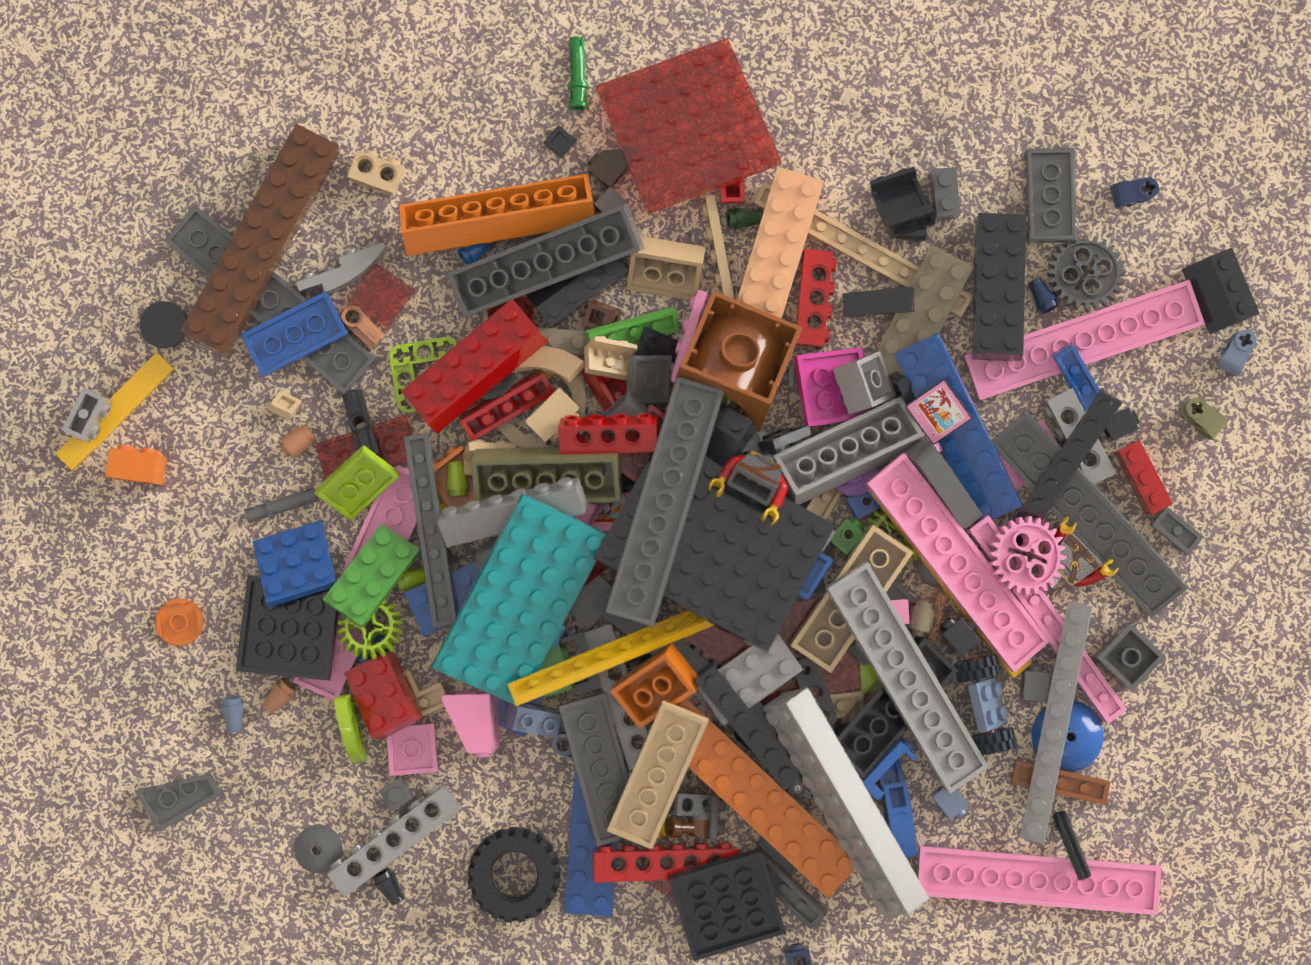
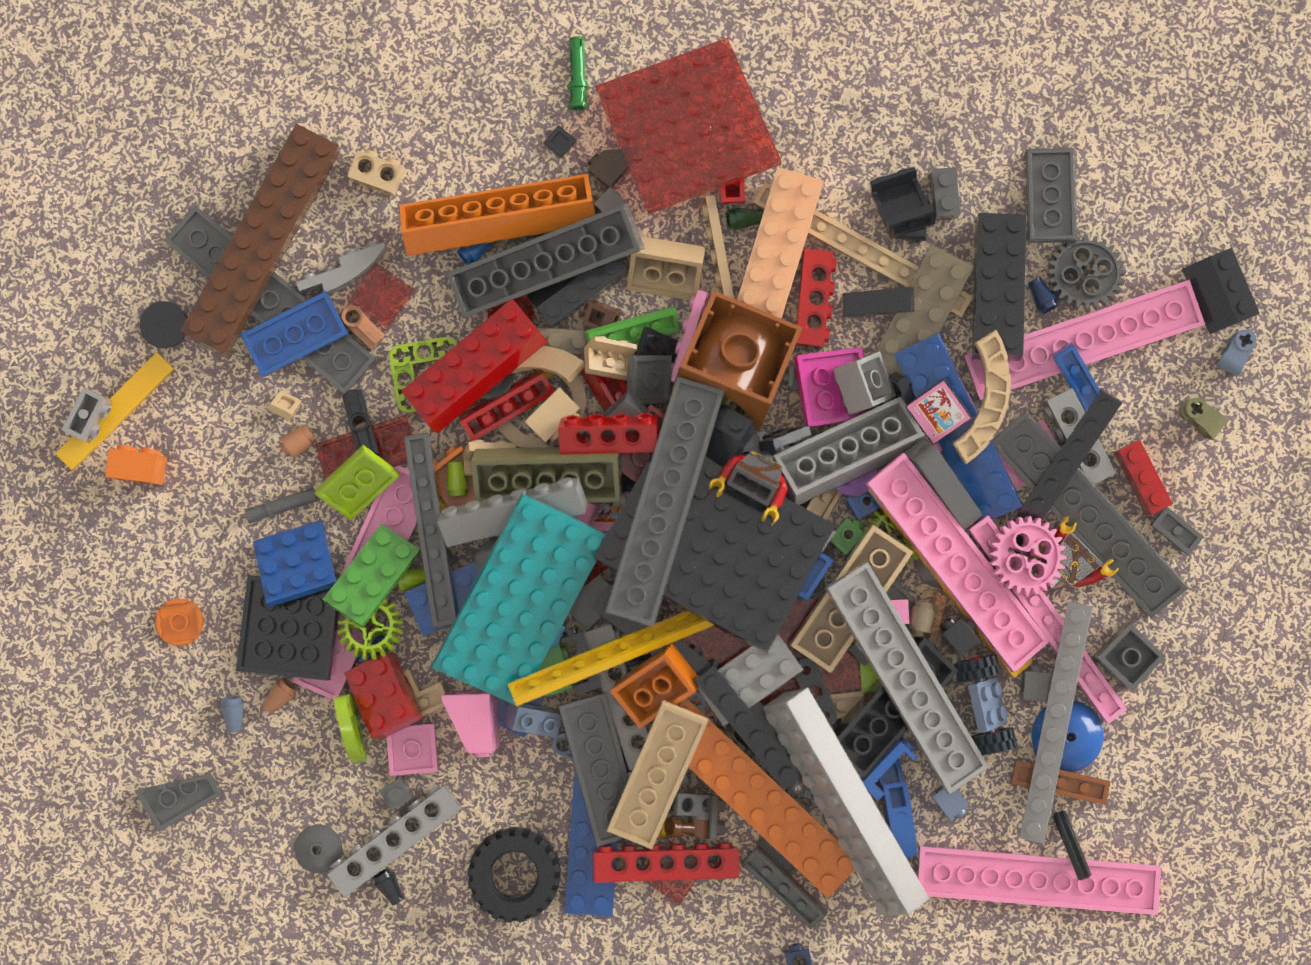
(727, 904): black plate -> none
(994, 399): none -> tan tile
(1121, 424): black brick -> none
(1130, 192): dark blue piece -> none

